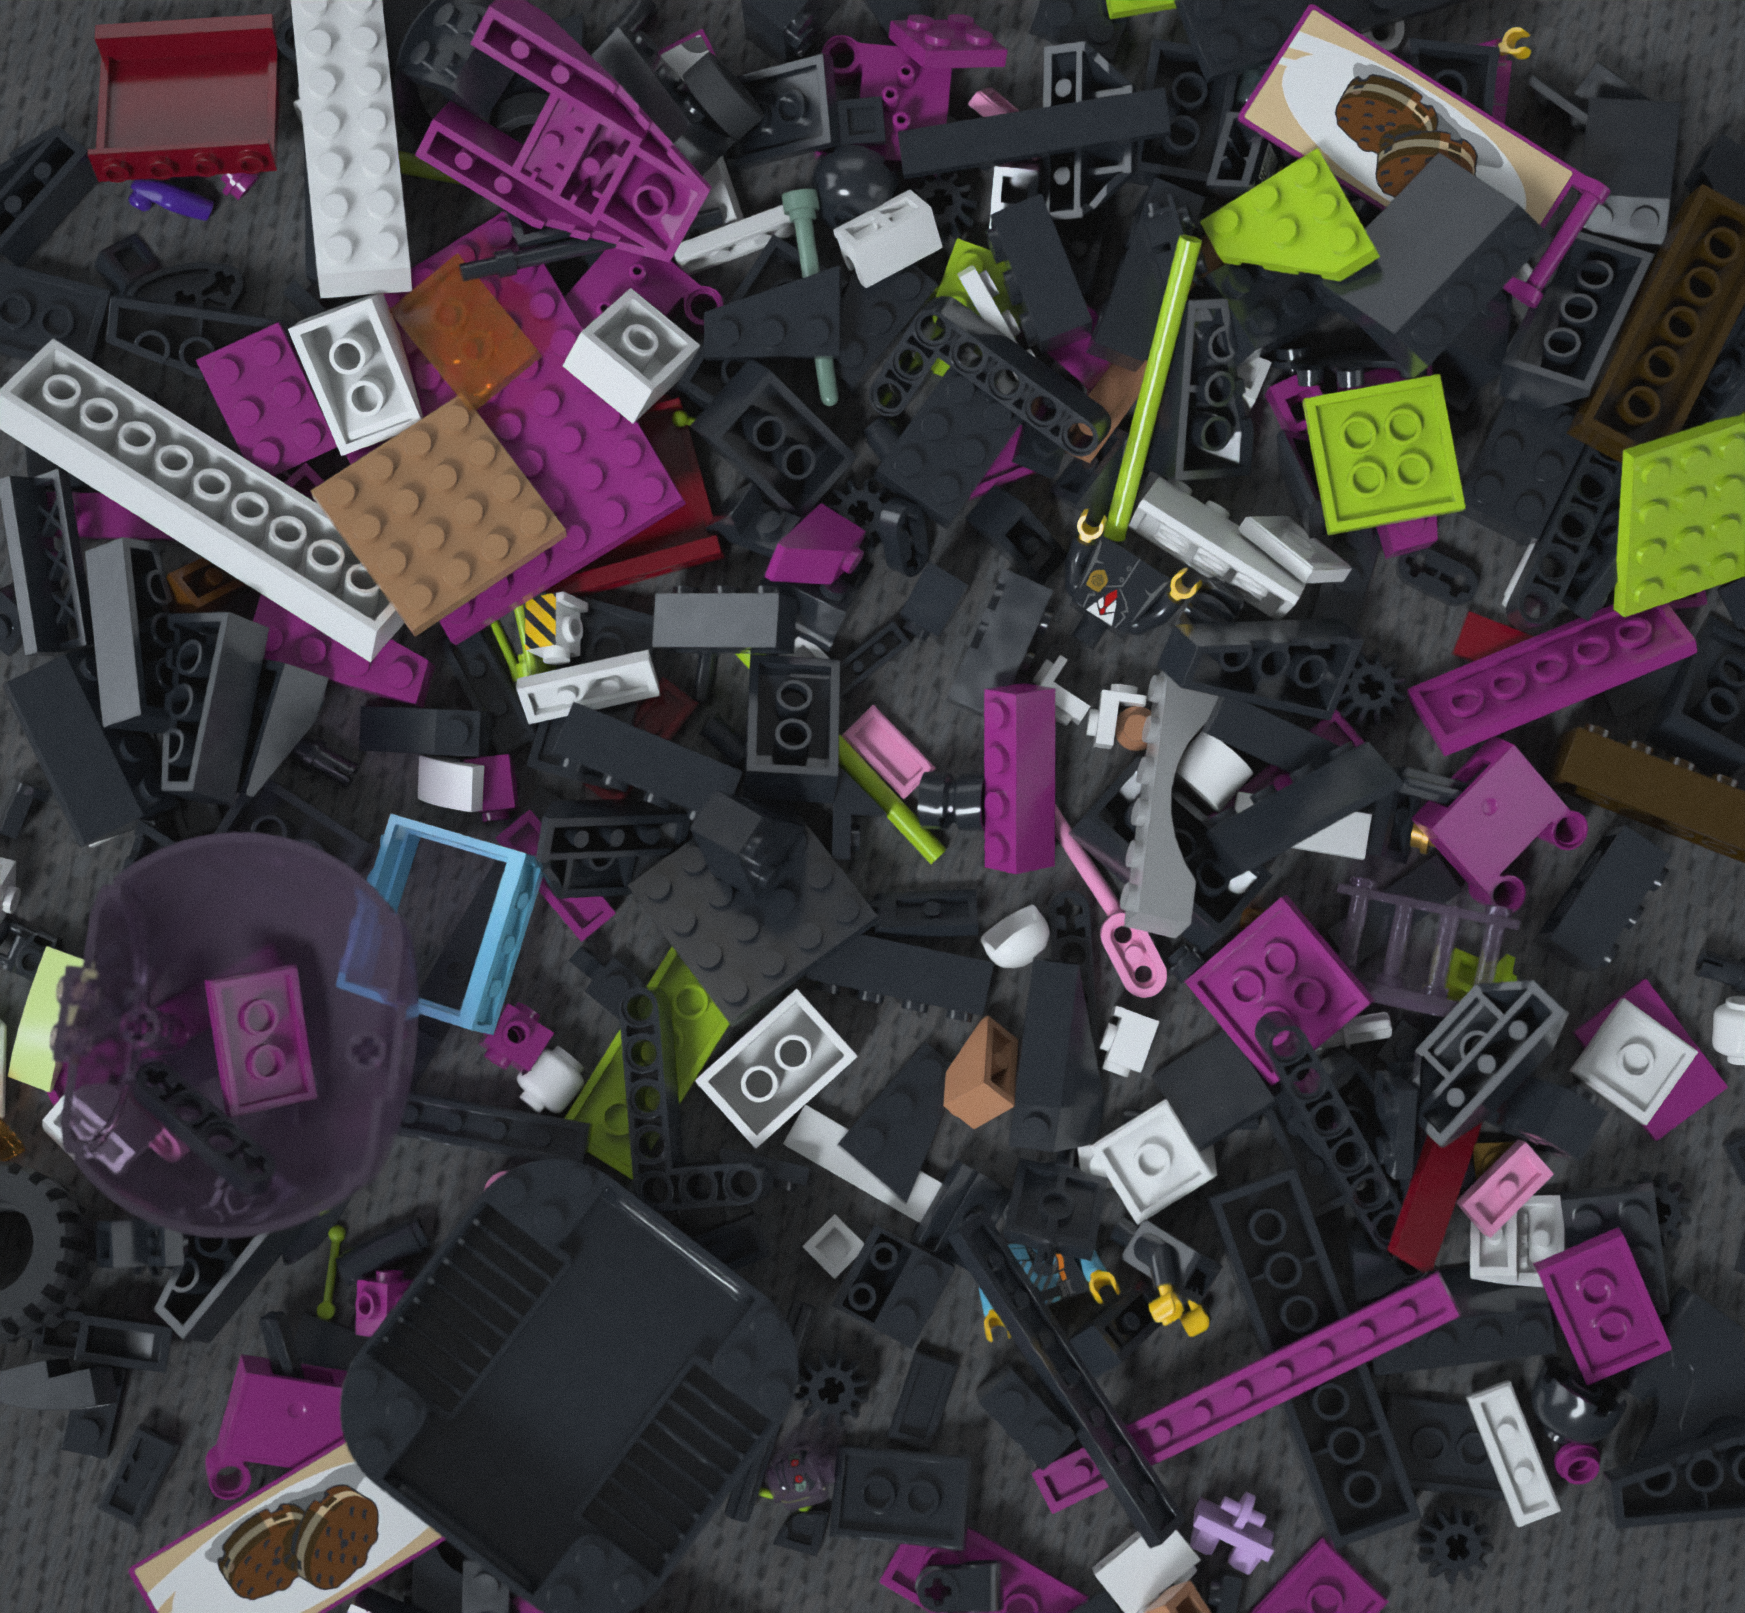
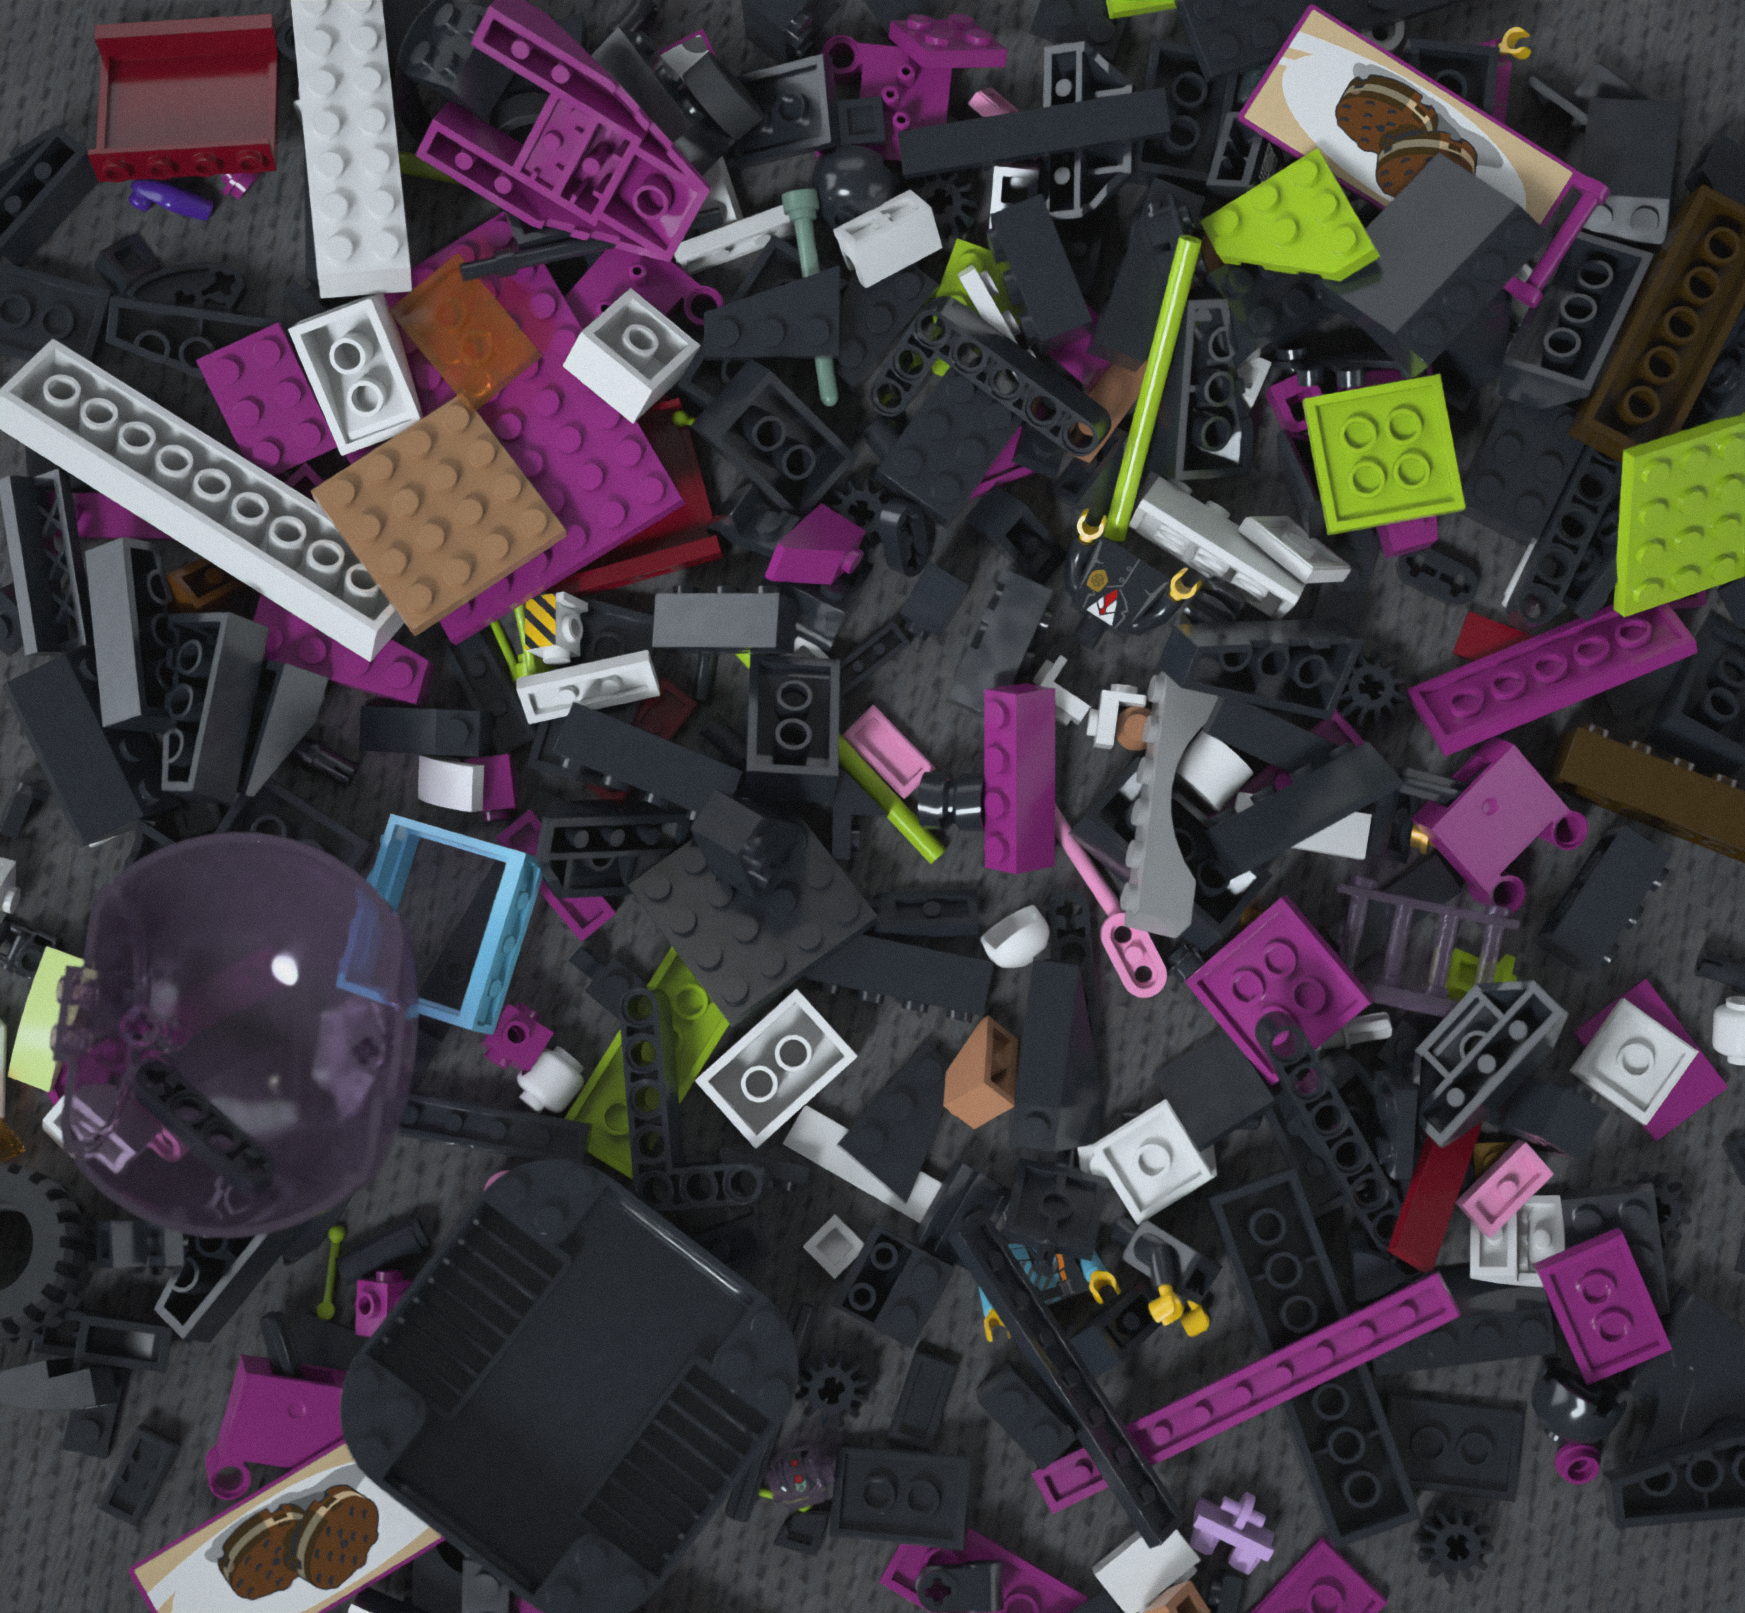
(261, 1039): magenta tile -> none
(1127, 1041): white brick -> none
(1513, 1453): white tile -> none

